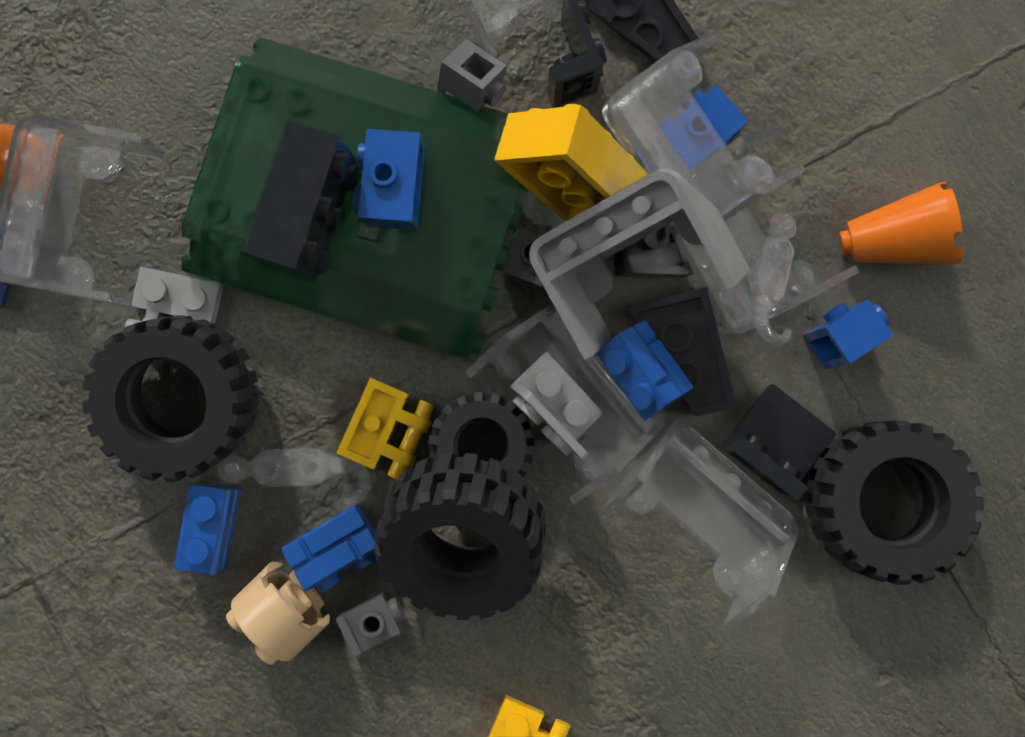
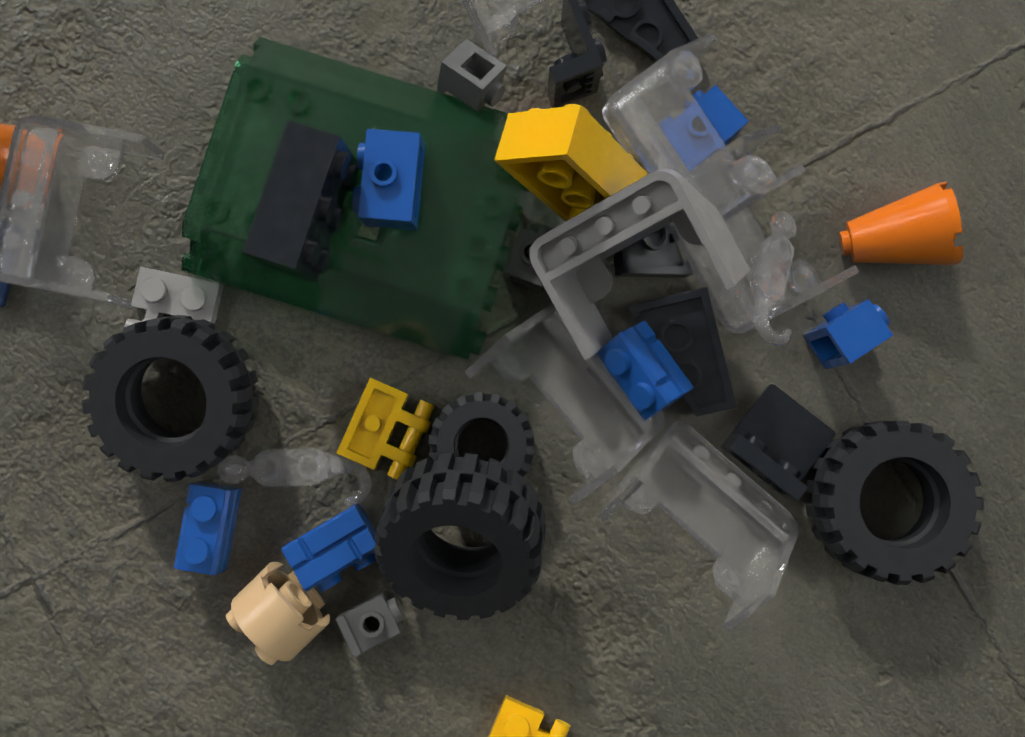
(554, 397): light grey bracket -> none

